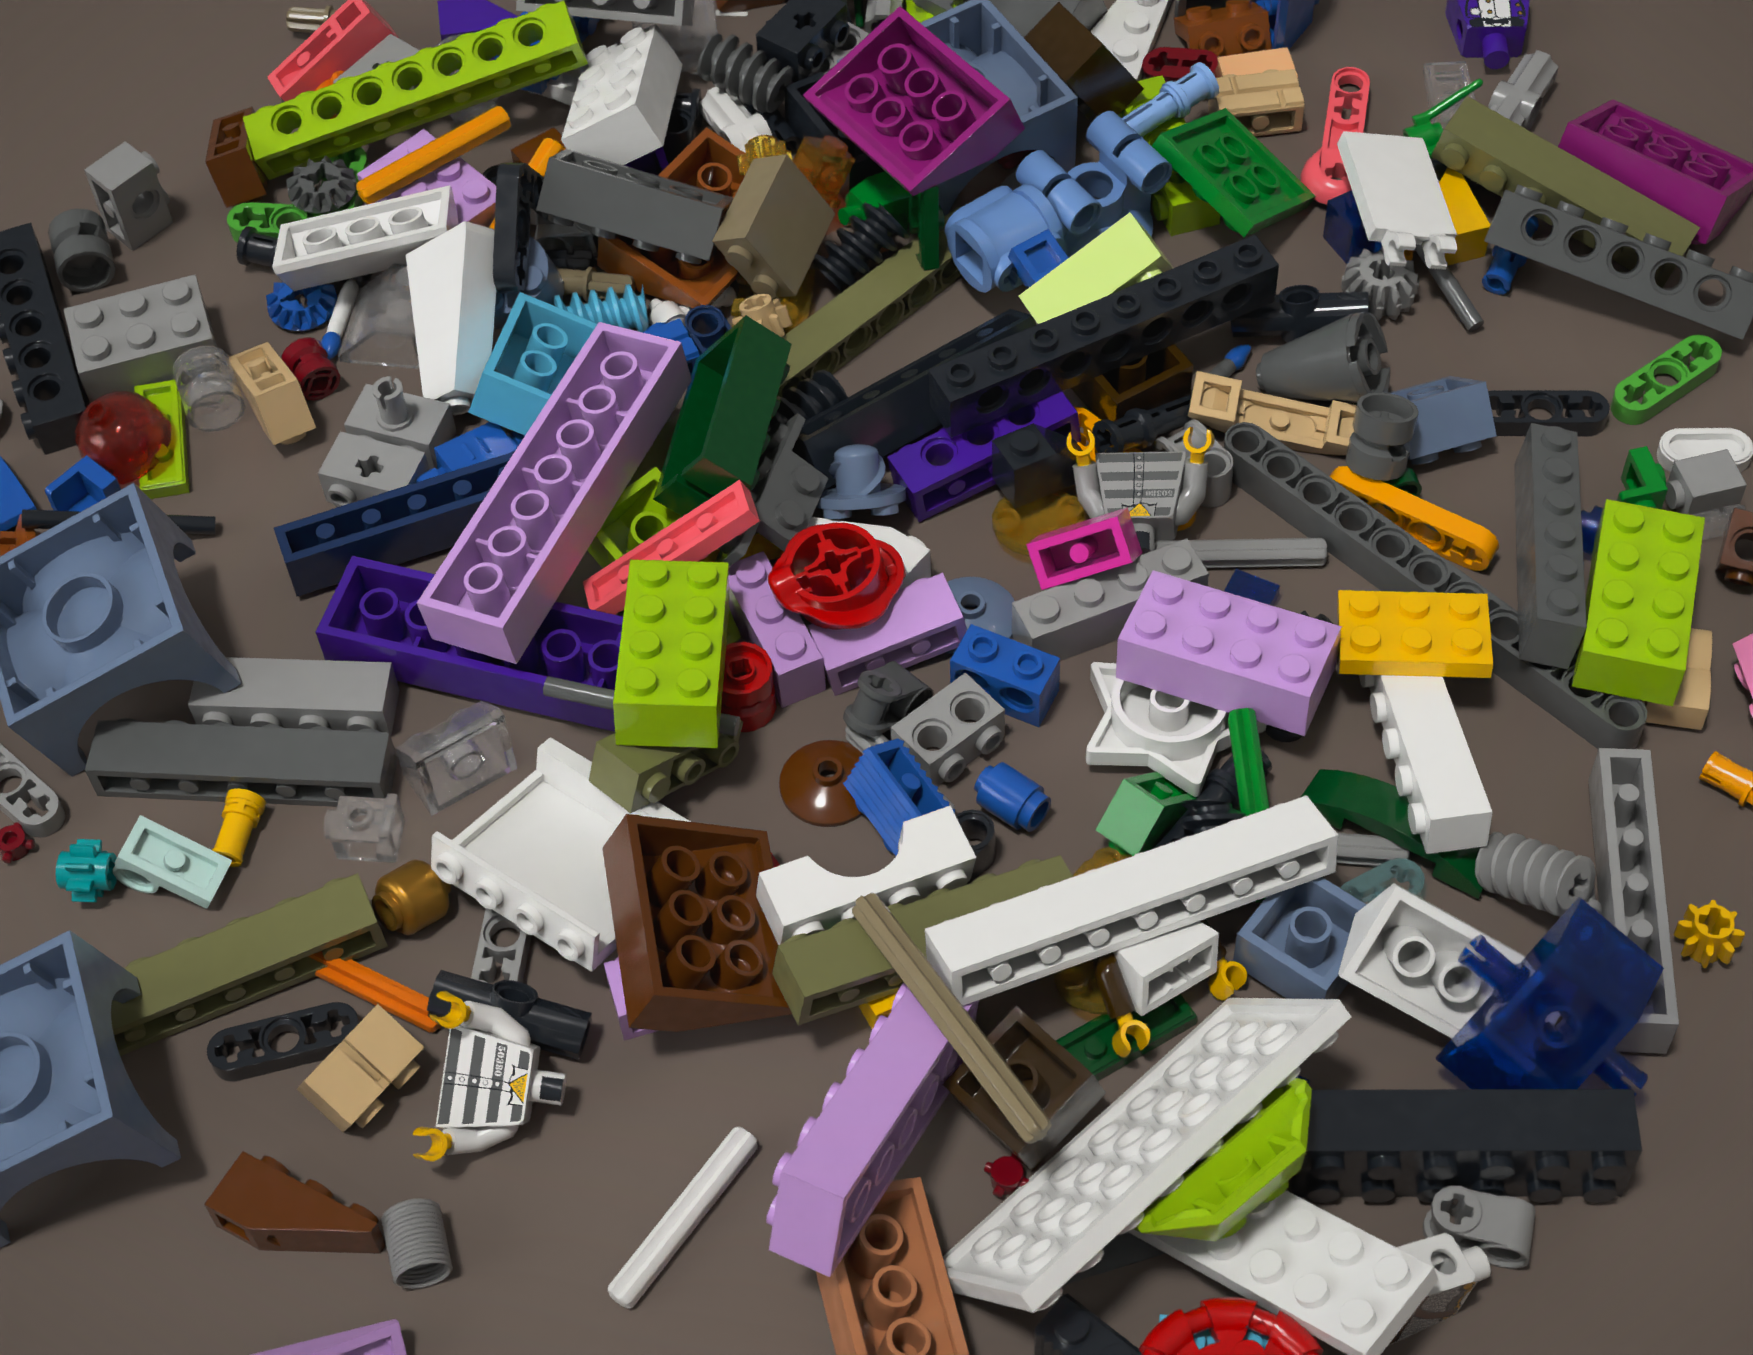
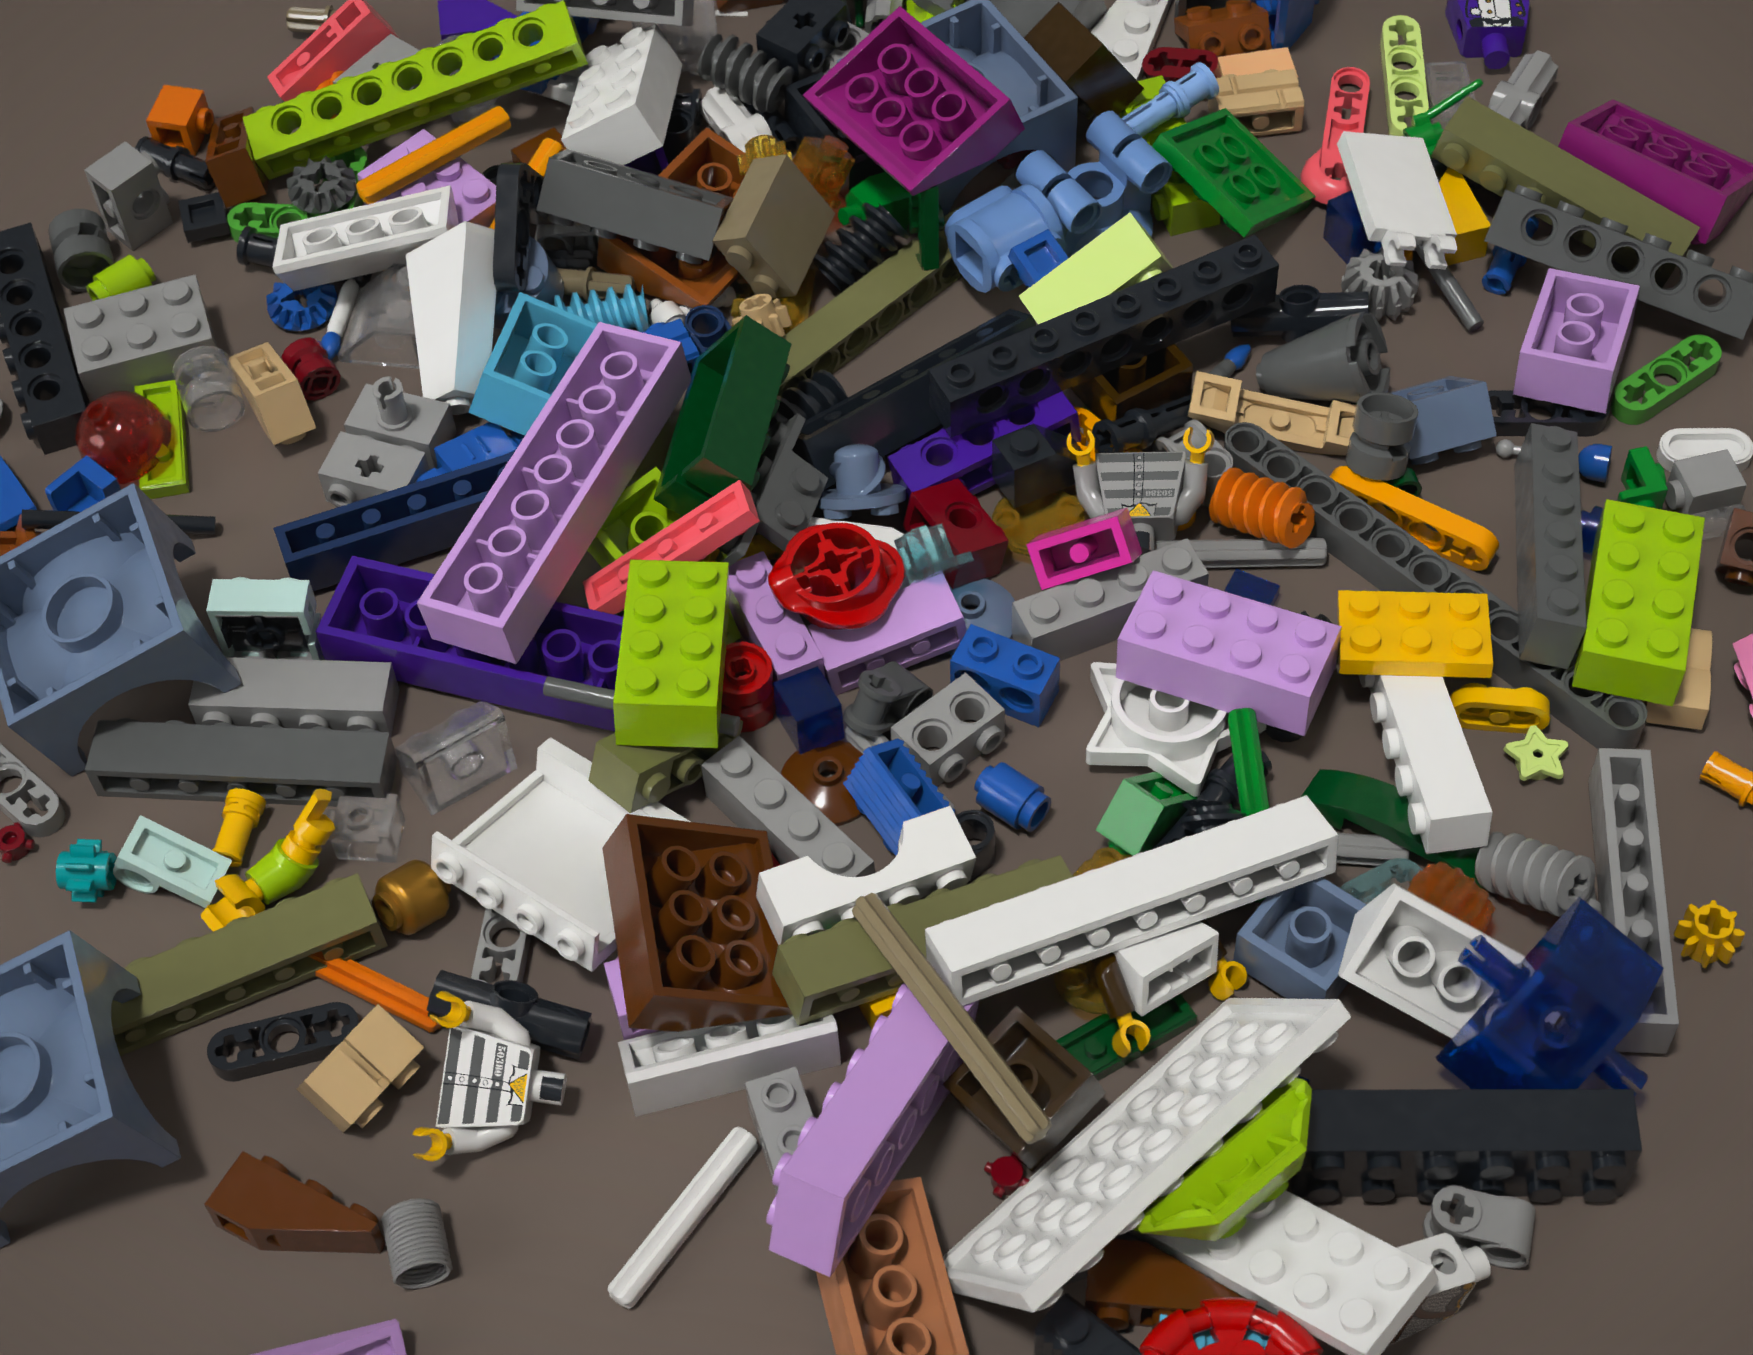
(121, 277): none -> lime brick
(177, 162): none -> black pin
(180, 118): none -> orange brick
(204, 217): none -> black plate
(265, 618): none -> light aqua piece
(279, 871): none -> yellow piece
(708, 1062): none -> white slope
(763, 800): none -> light grey brick
(778, 1113): none -> light grey brick
(809, 710): none -> clear blue brick
(928, 553): none -> clear light blue panel
(965, 525): none -> dark red brick
(1141, 1282): none -> reddish brown slope
(1262, 508): none -> orange piece
(1401, 80): none -> yellowish green beam
(1454, 894): none -> clear orange gear
(1500, 708): none -> yellow plate
(1534, 767): none -> yellowish green plate
(1576, 340): none -> lavender brick
(1593, 459): none -> blue hinge

